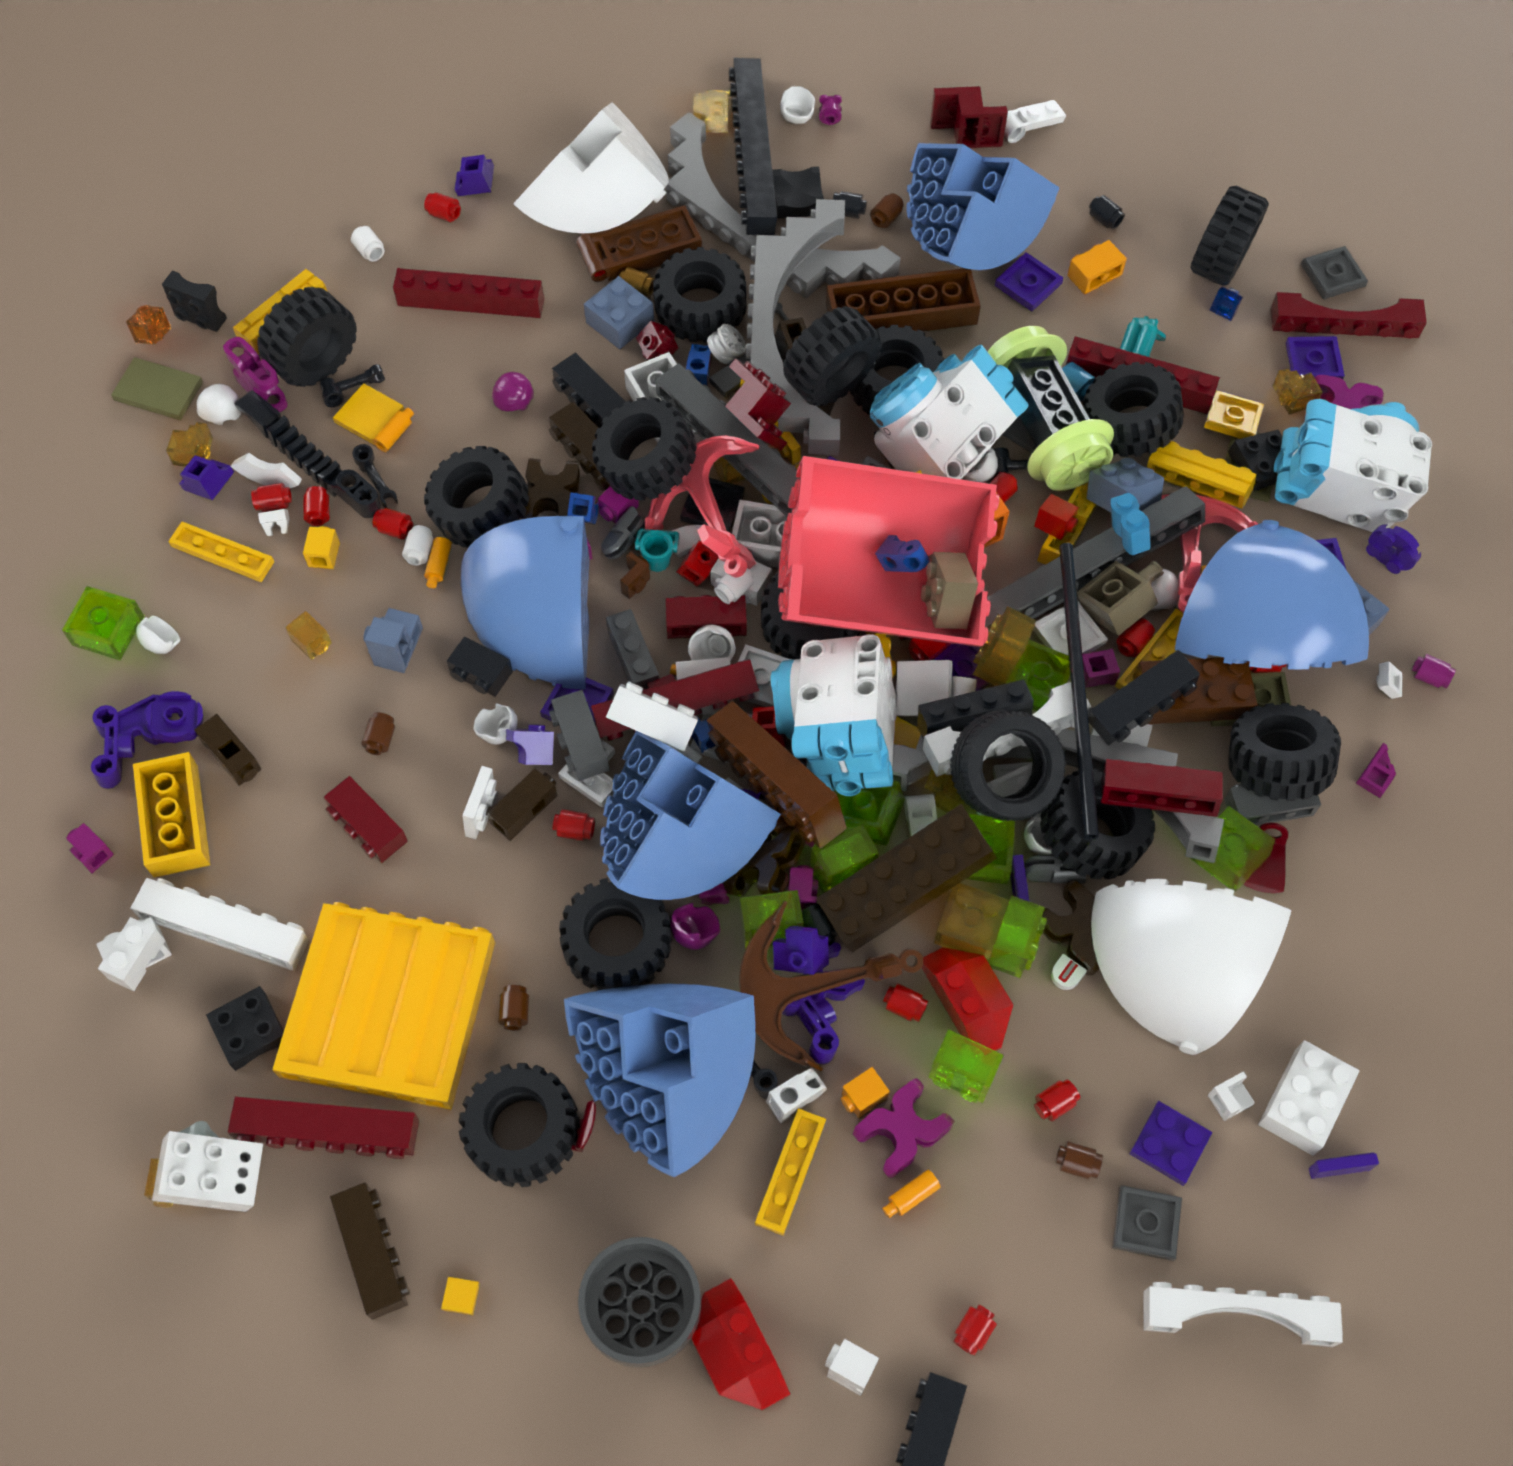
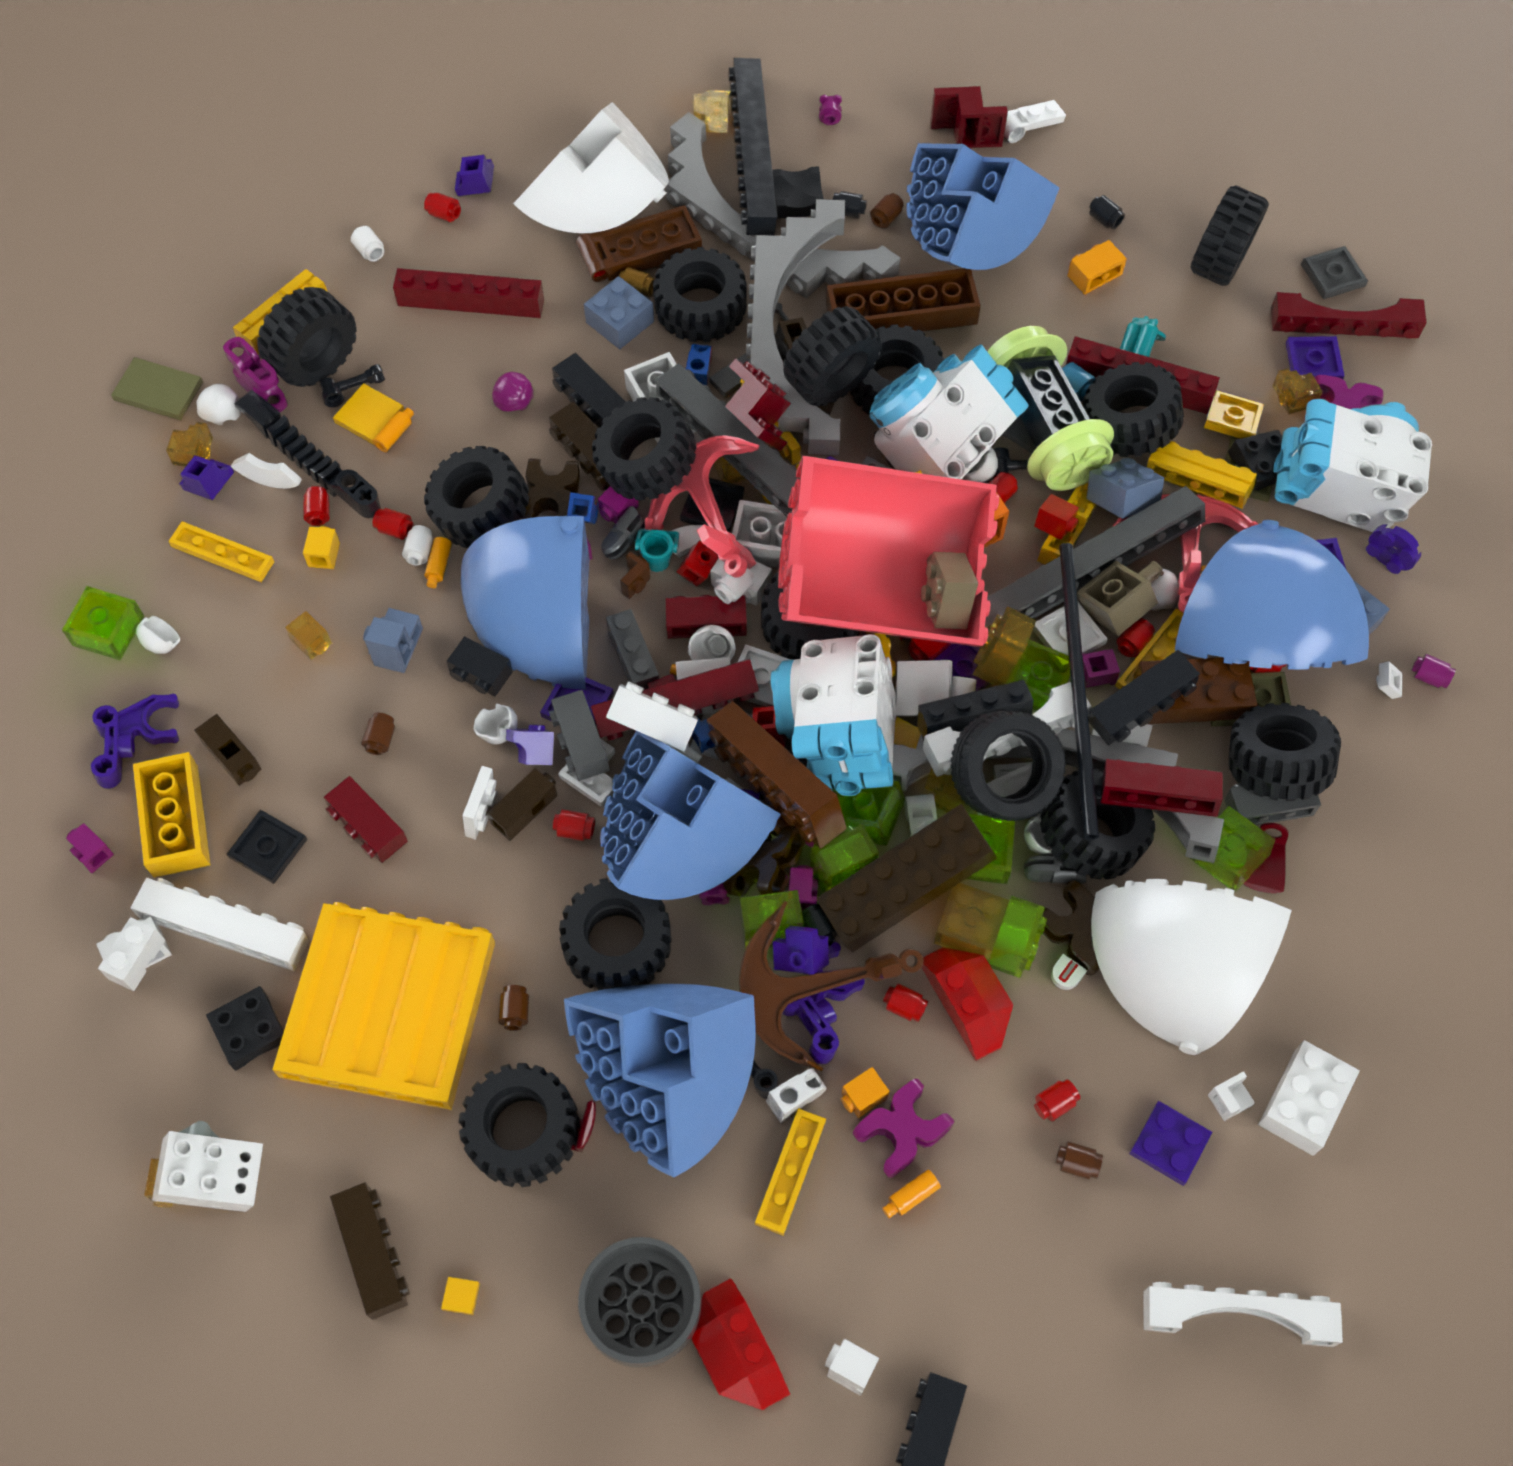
(148, 324): clear orange brick -> none
(179, 730): dark purple plate -> none
(193, 302): black brick -> none
(267, 846): none -> black tile
(268, 519): white tile -> none
(271, 497): red brick -> none
(324, 1126): dark red brick -> none
(364, 458): black brick -> none
(656, 340): dark red brick -> none
(694, 926): magenta hair -> none
(725, 344): white wheel -> none
(797, 105): white hair -> none
(904, 555): blue leg -> none
(965, 1067): clear neon green brick -> none
(975, 1329): red brick -> none
(1018, 878): dark purple tile -> none
(1028, 281): dark purple plate -> none
(1130, 523): dark azure brick -> none
(1147, 1223): dark grey tile -> none
(1226, 303): clear blue tile -> none
(1343, 1165): dark purple tile -> none
(1378, 773): magenta tile -> none

